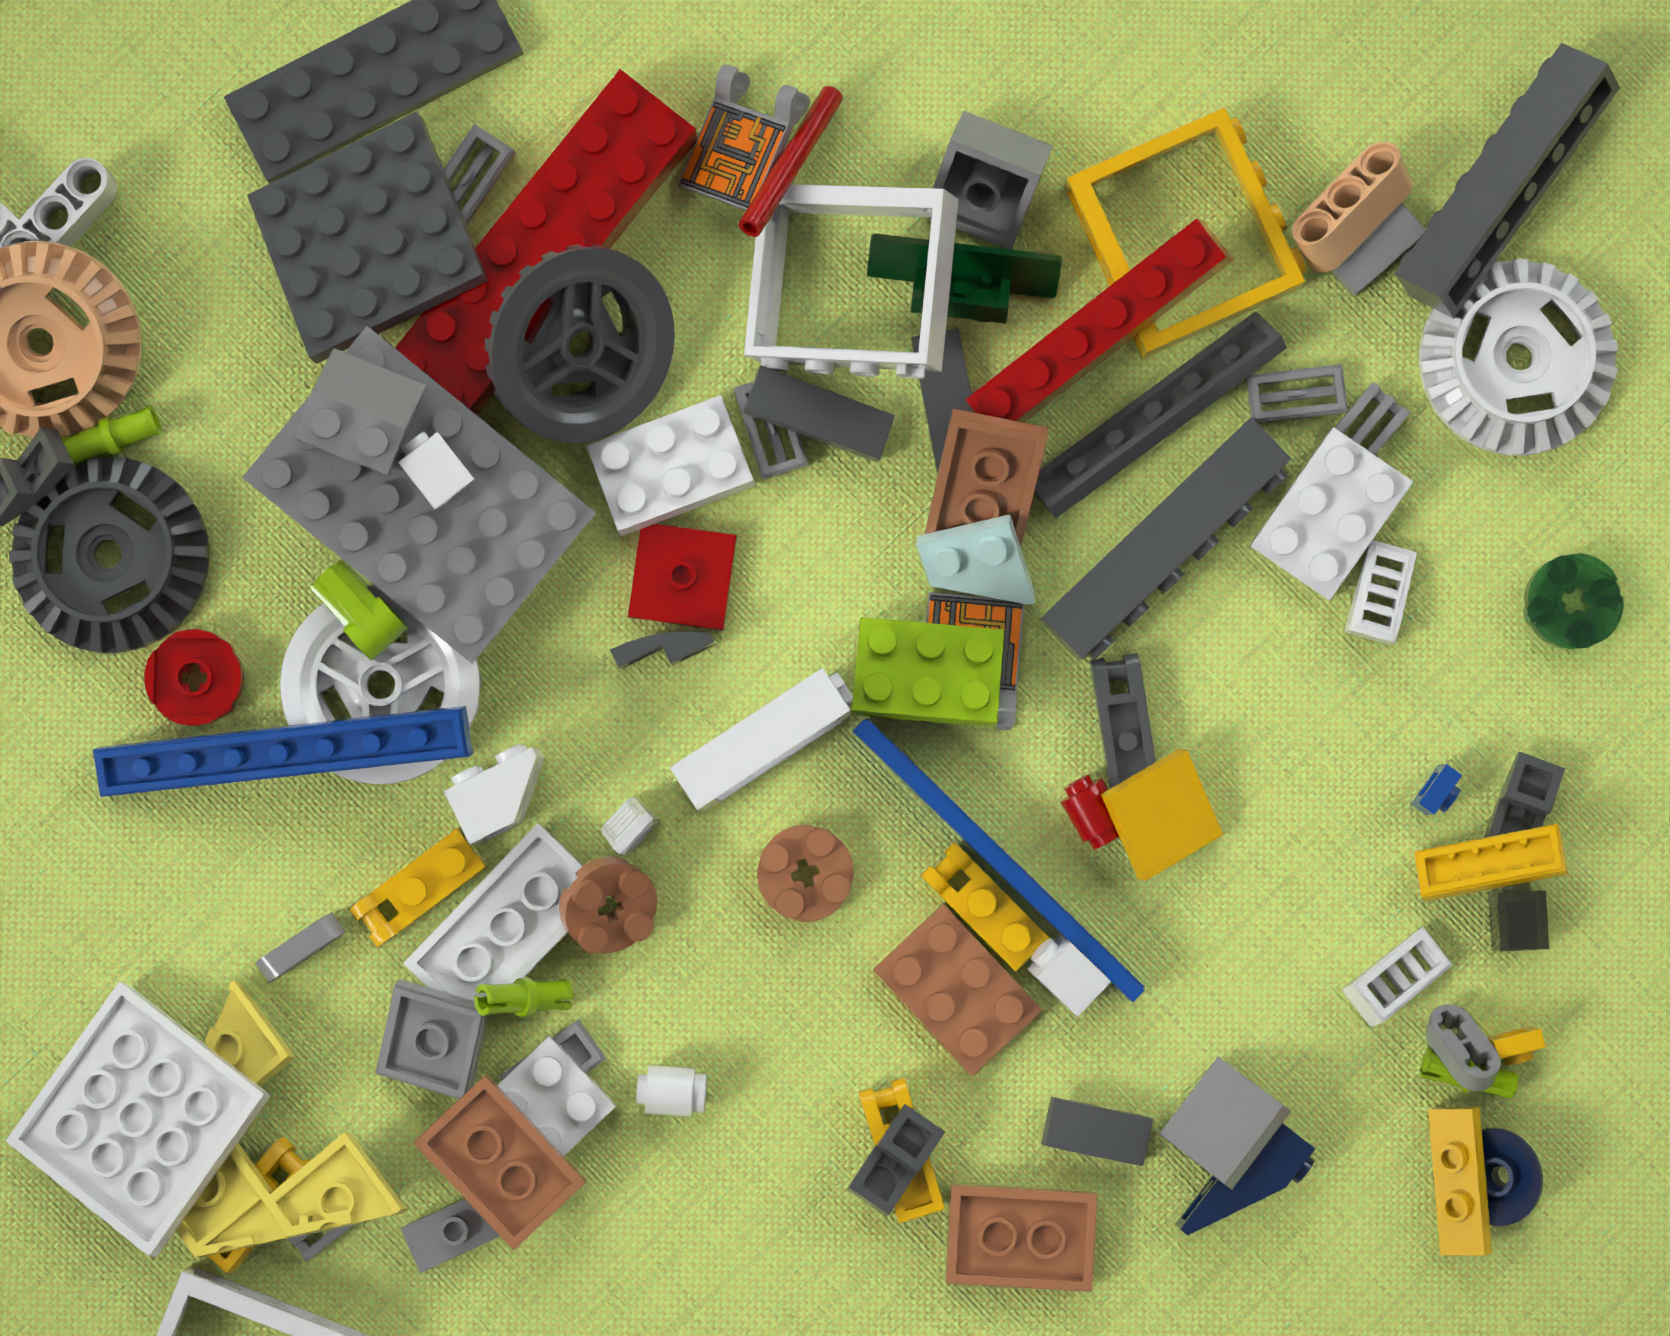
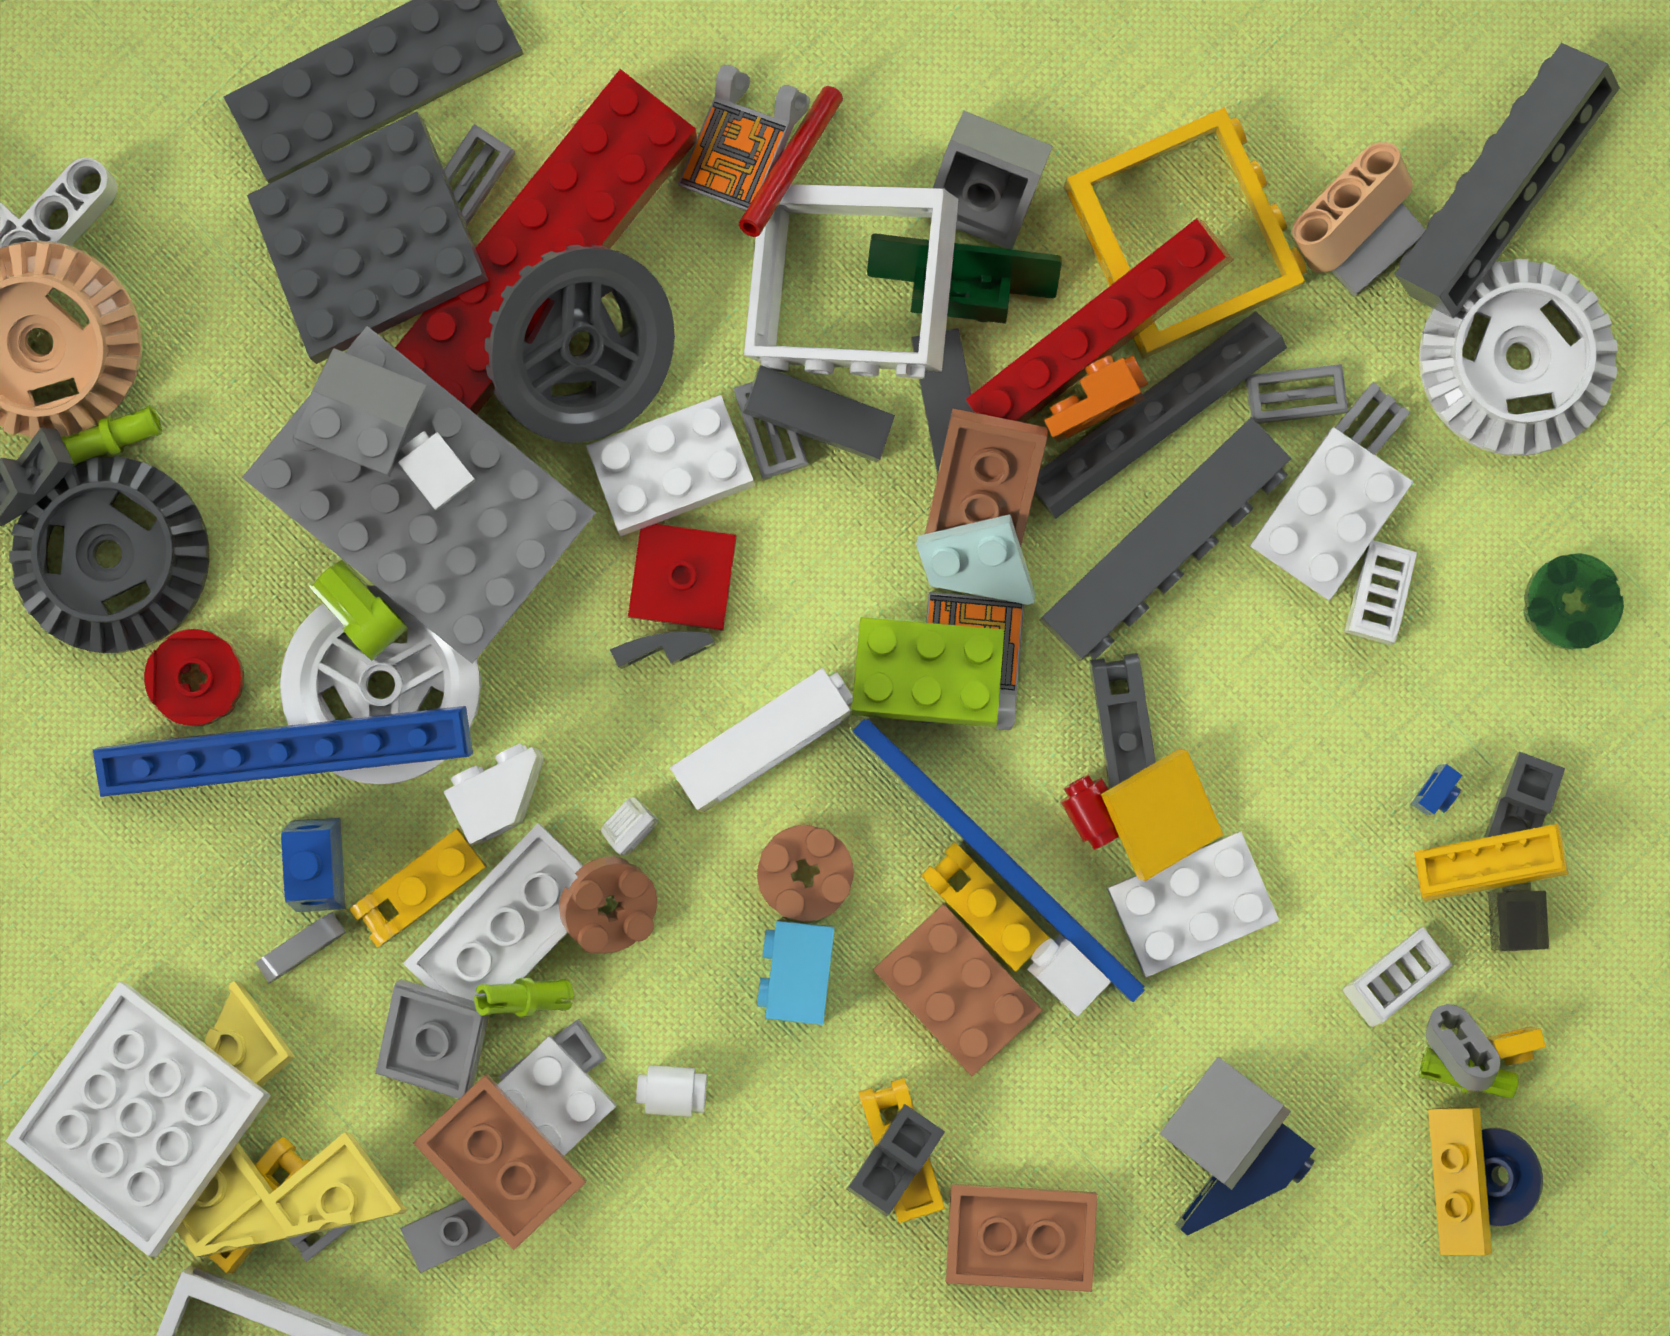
(313, 865): none -> blue torso
(797, 972): none -> medium azure brick
(1097, 1131): dark grey slope -> none
(1109, 389): none -> orange plate
(1193, 905): none -> white plate

